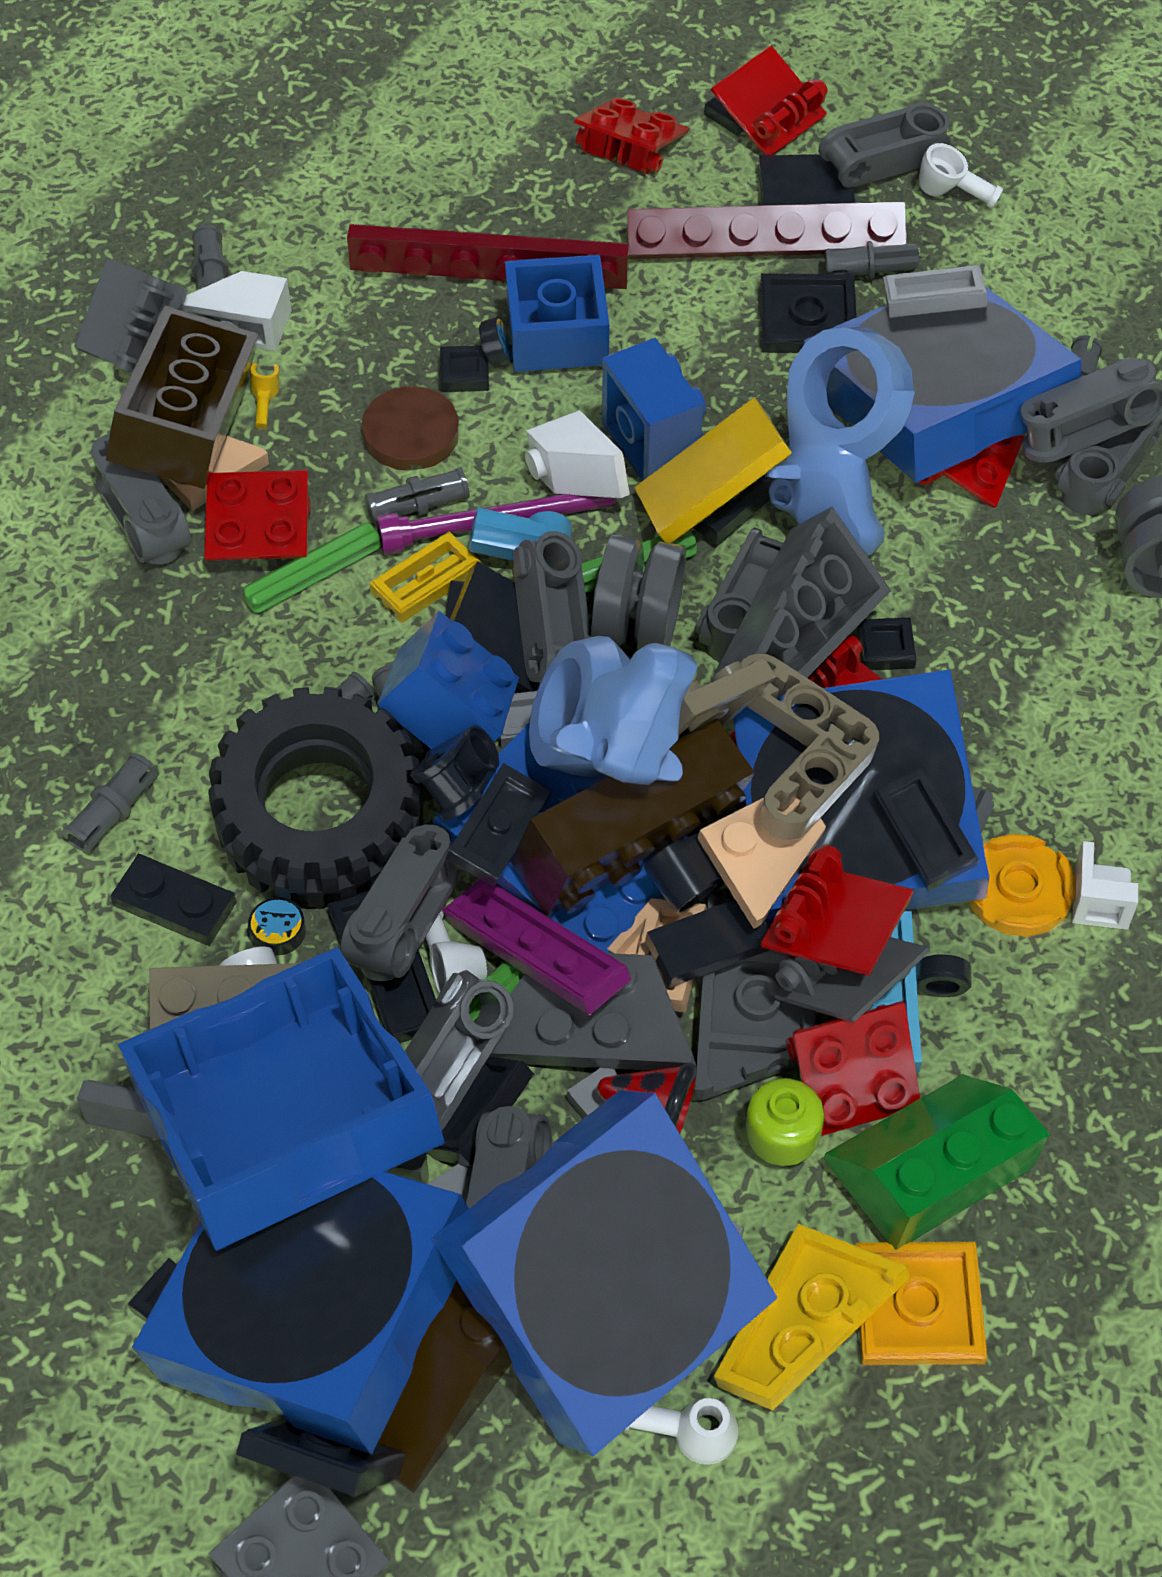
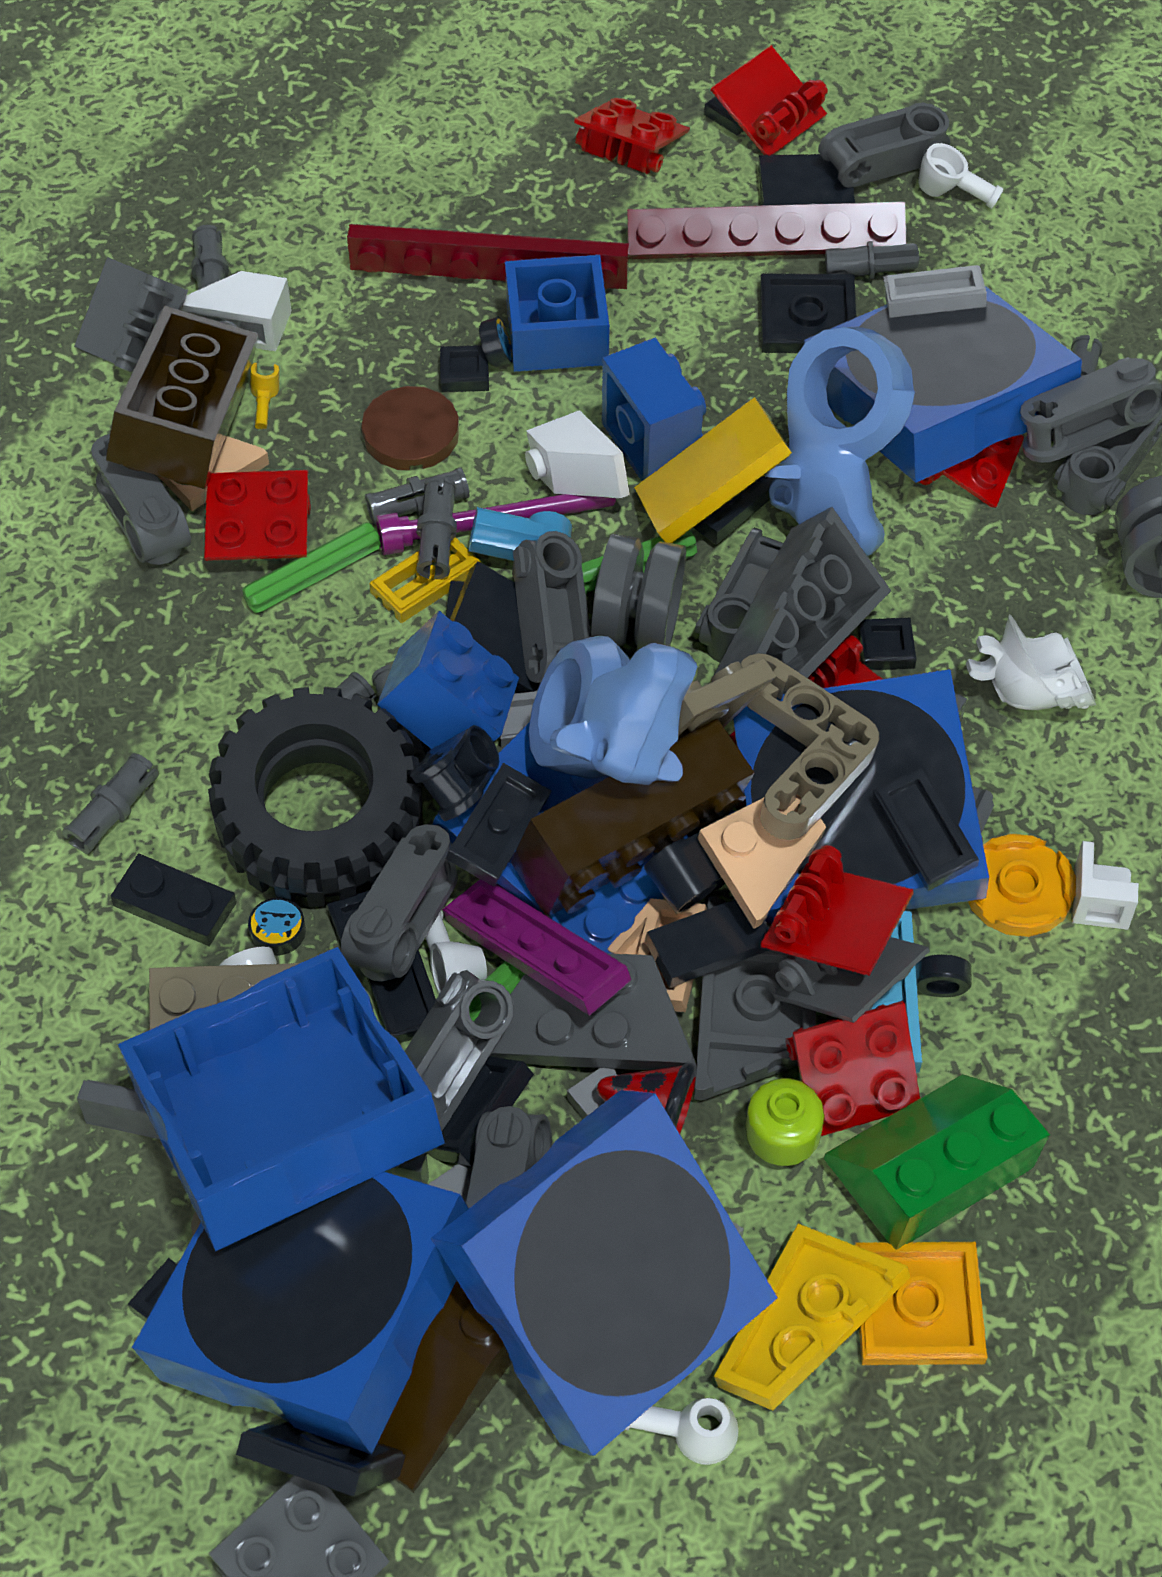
(436, 527): none -> dark grey pin
(1032, 671): none -> white helmet

